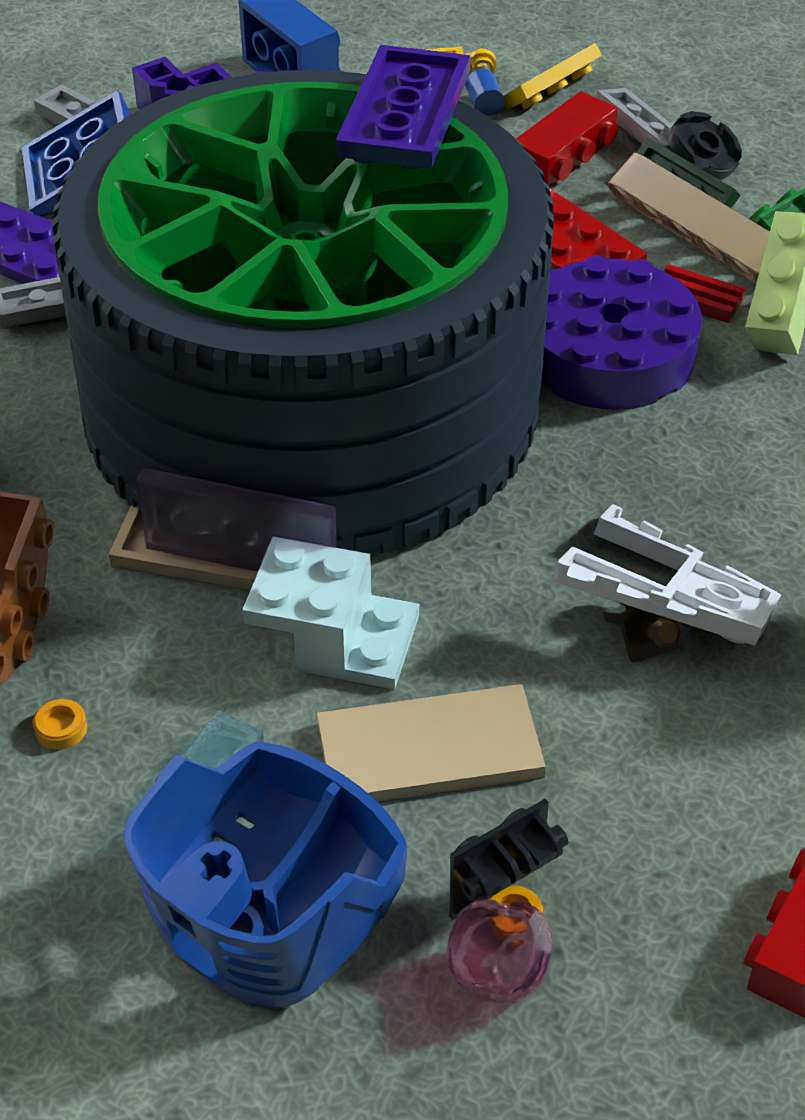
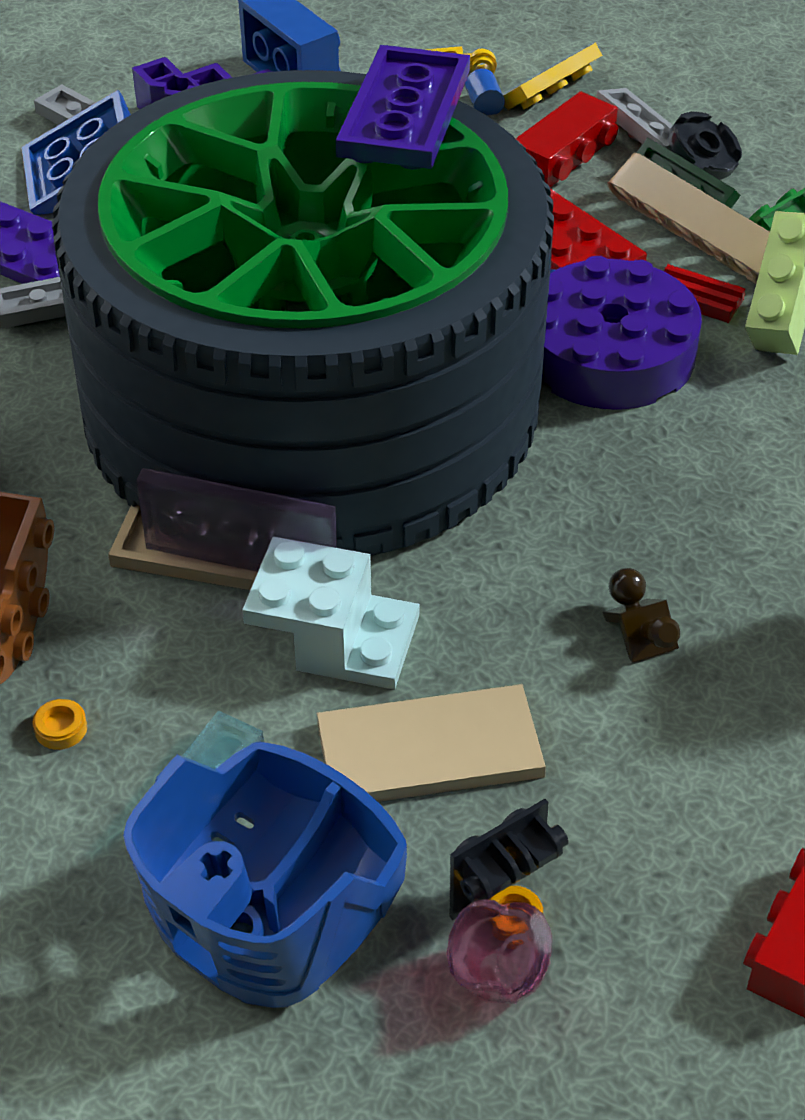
(696, 595): white wing -> none

